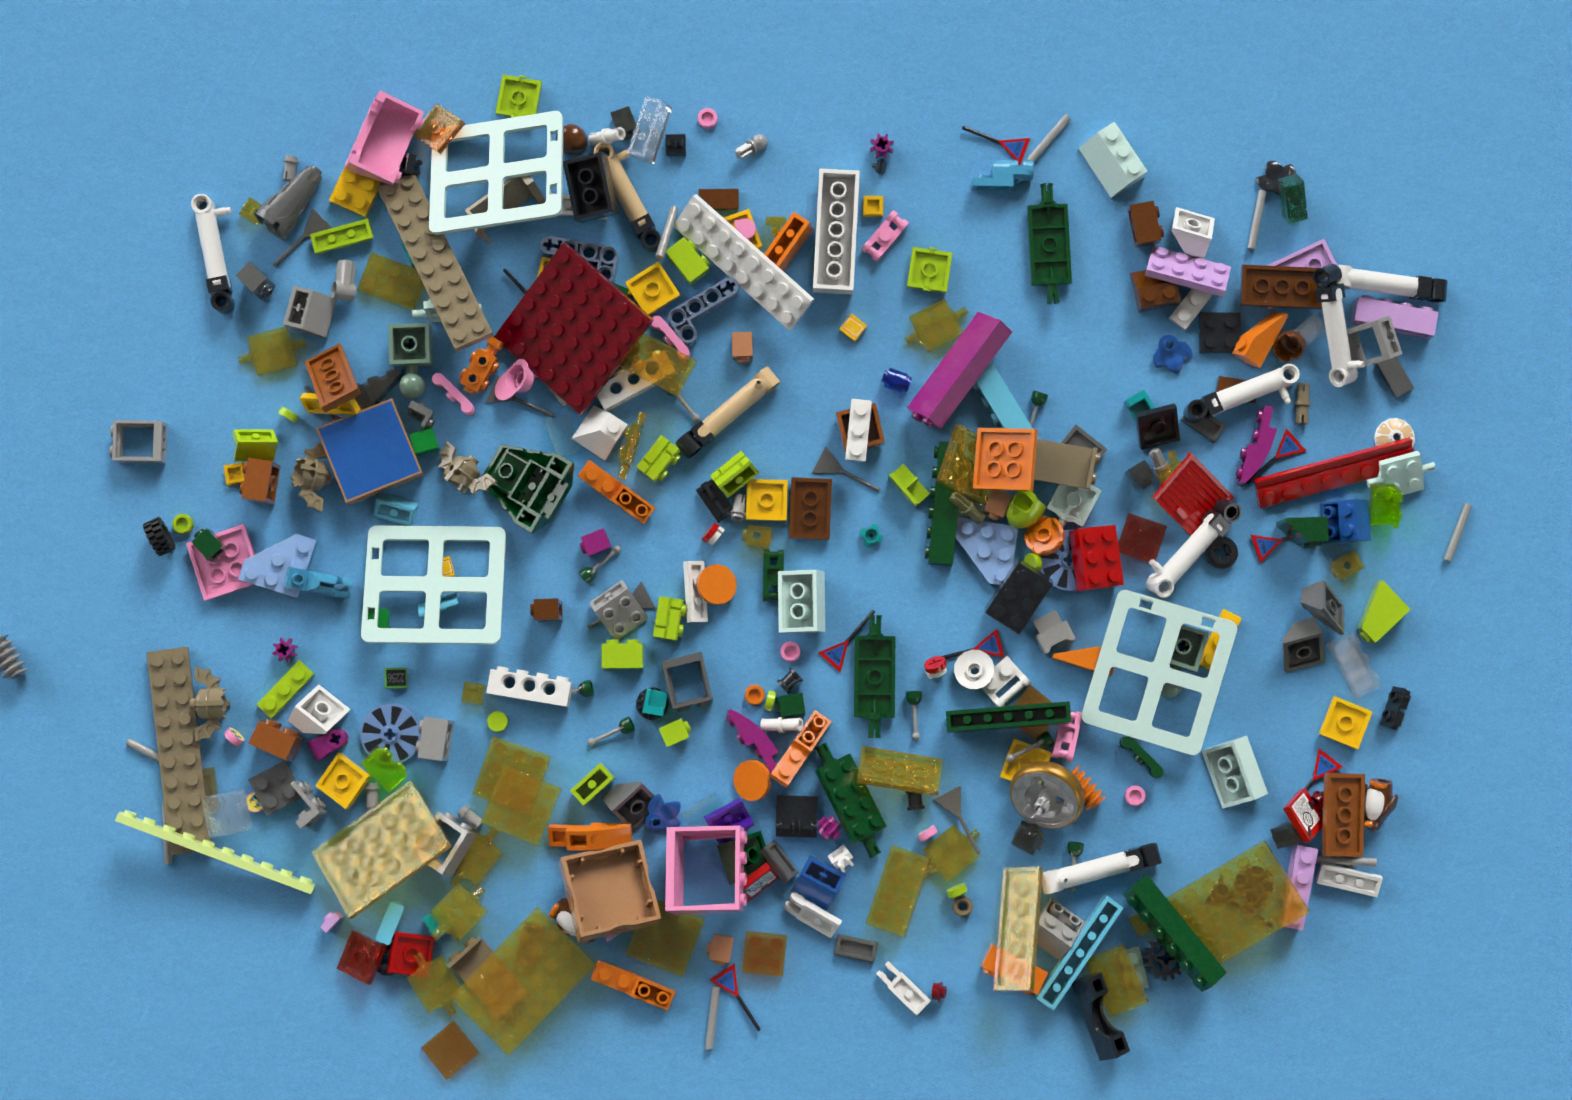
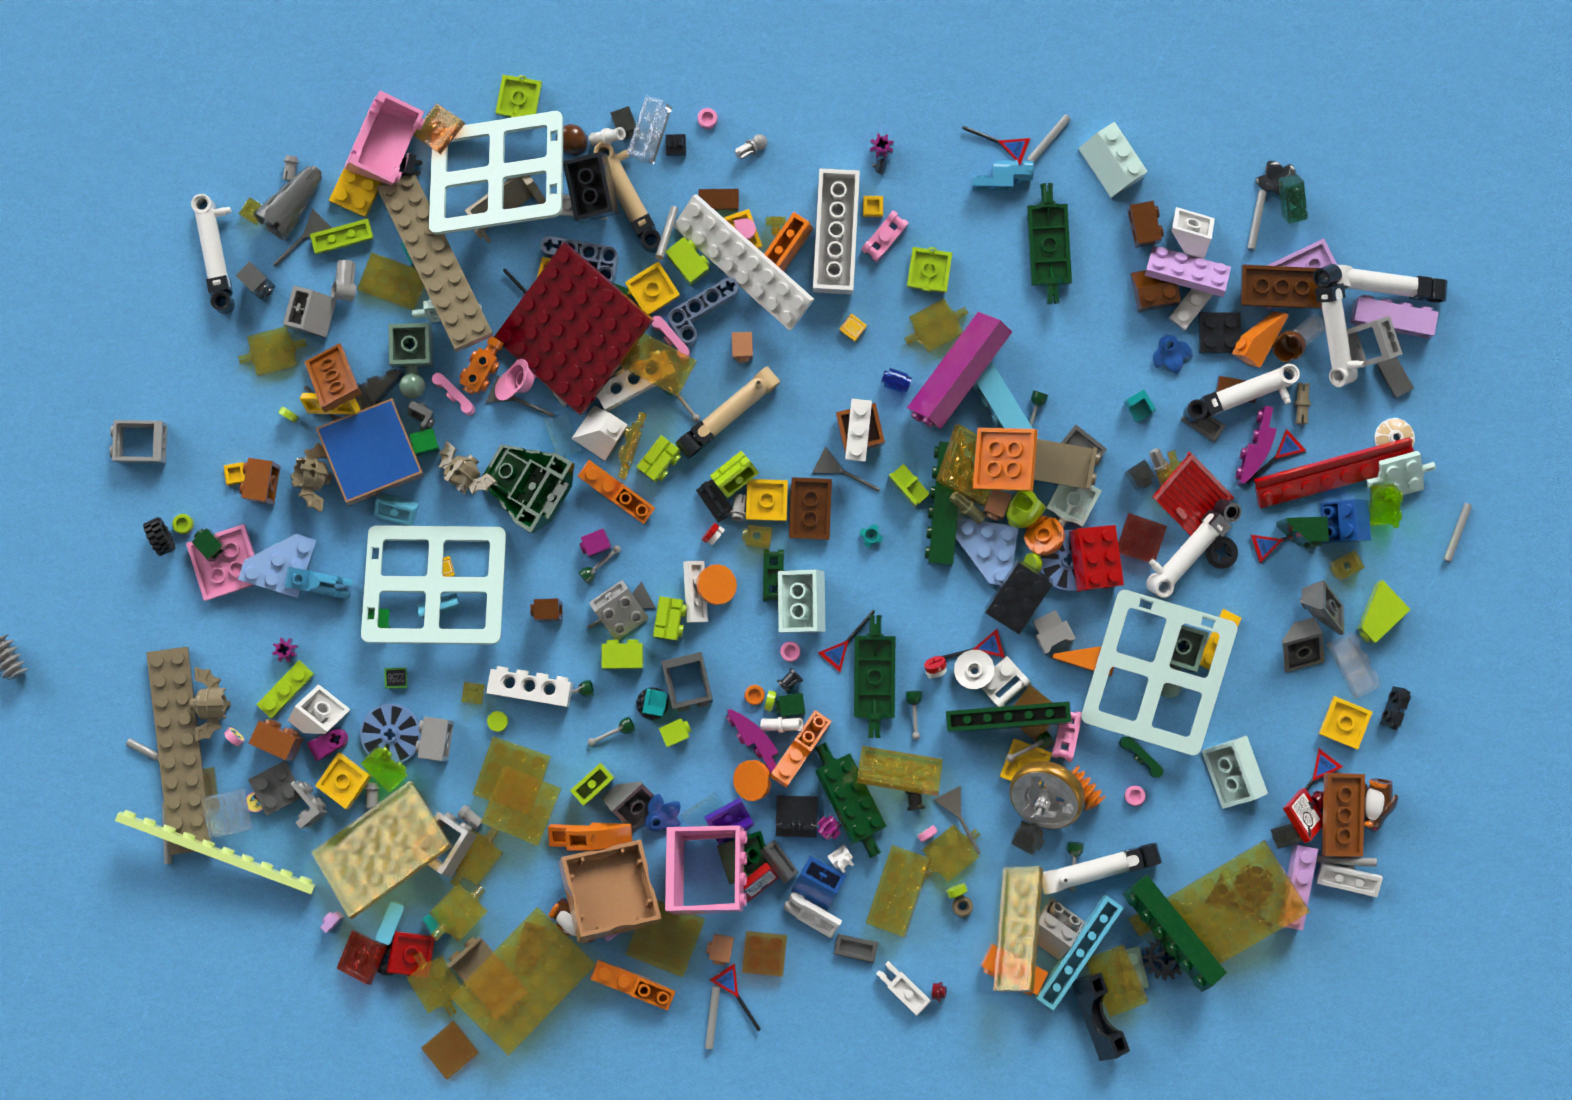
(254, 444): lime panel -> none
(1157, 426): black plate -> none

